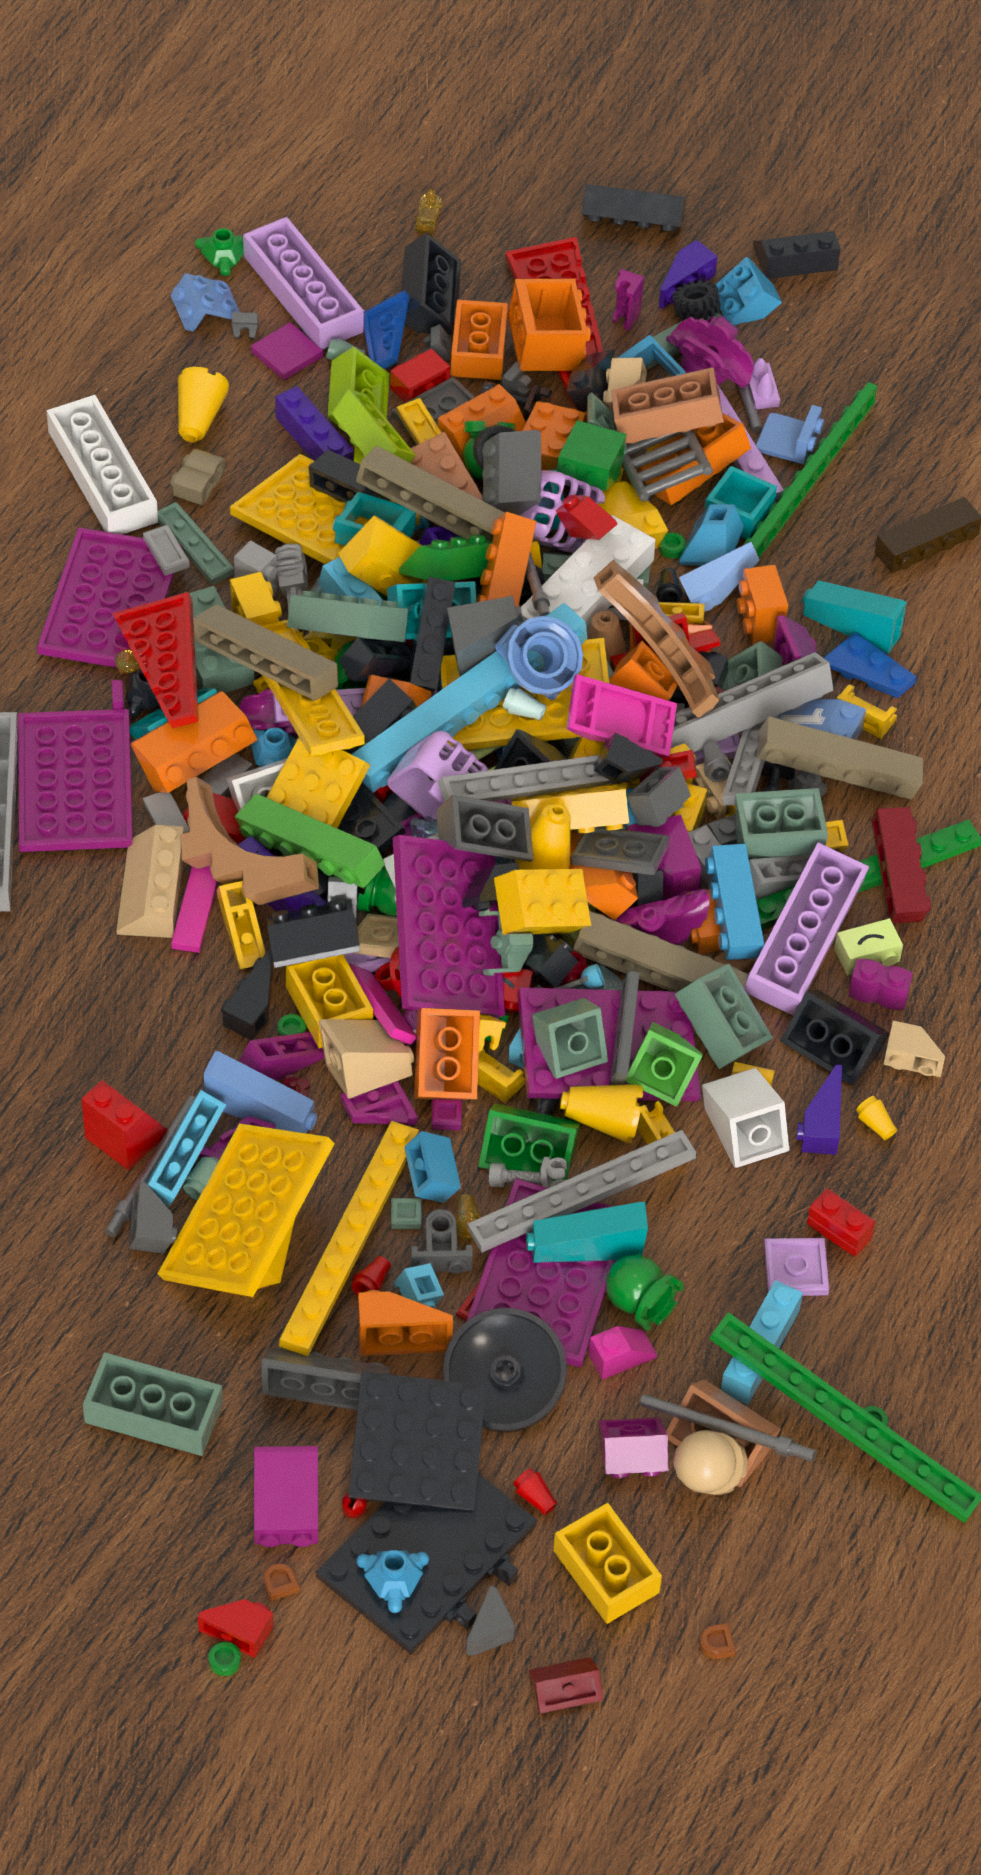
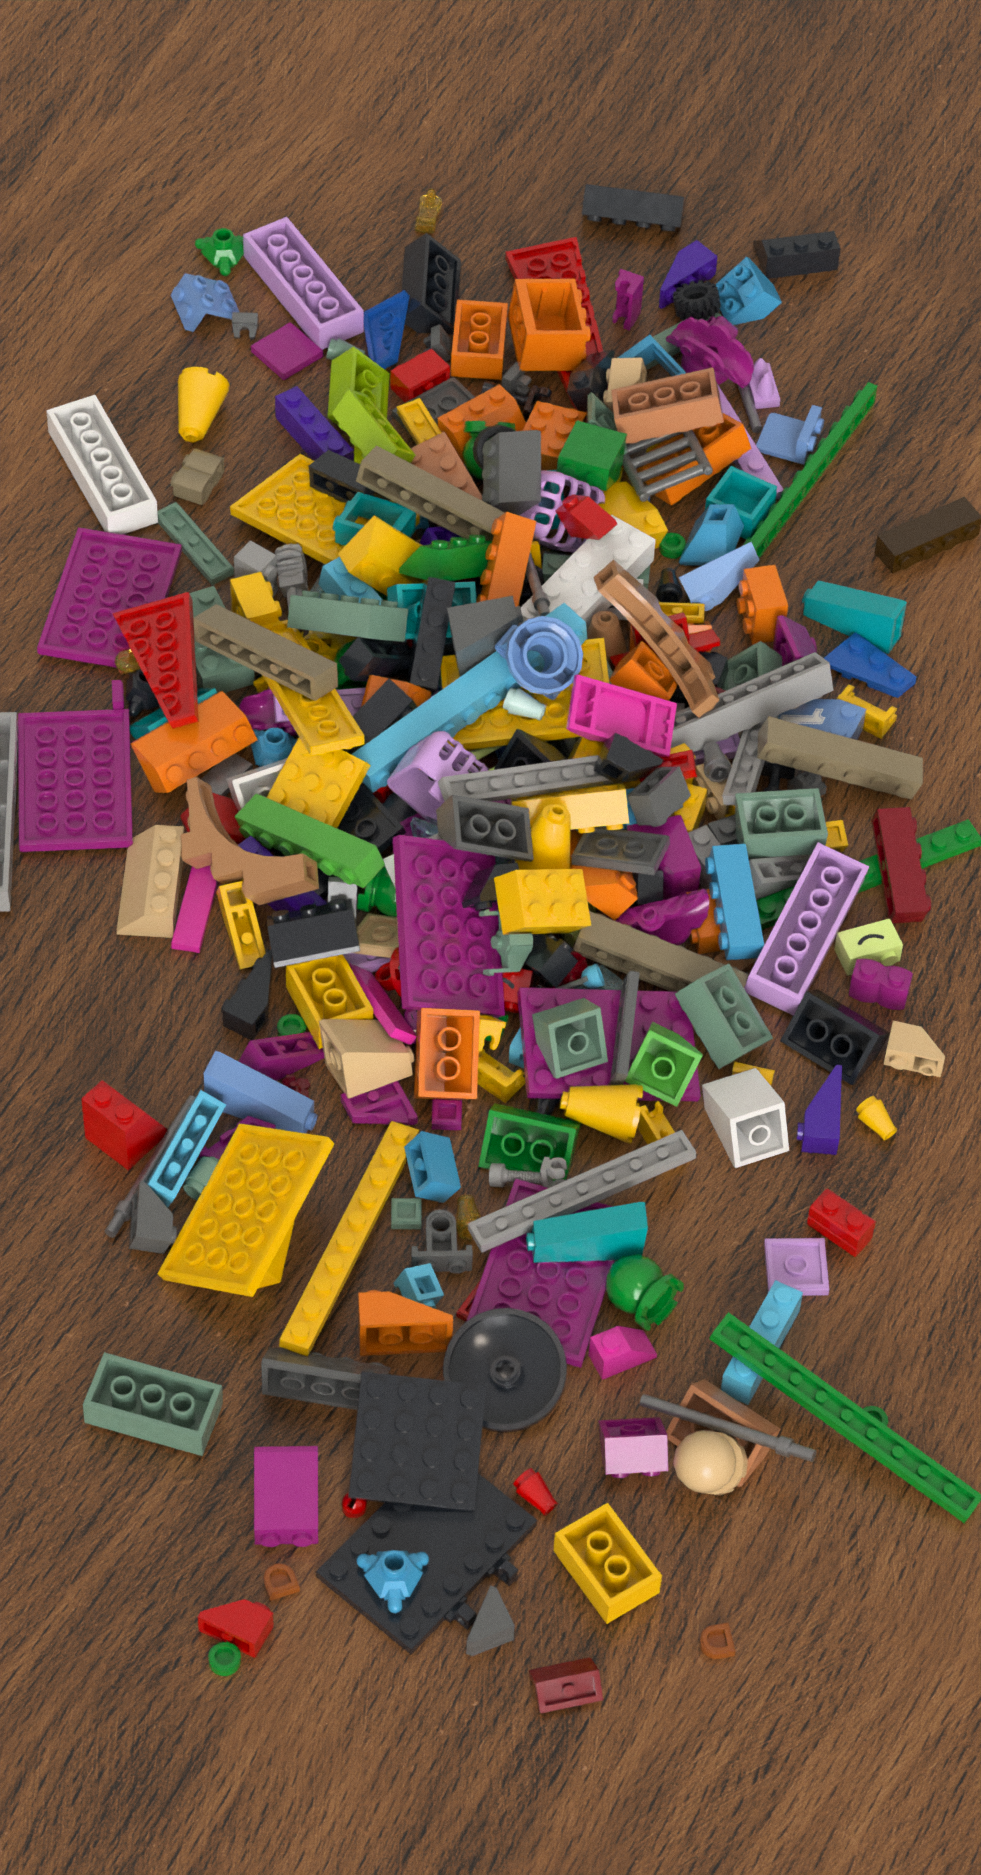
(164, 810): light grey tile -> none
(166, 550): light grey tile -> none
(371, 1276): red cone -> none

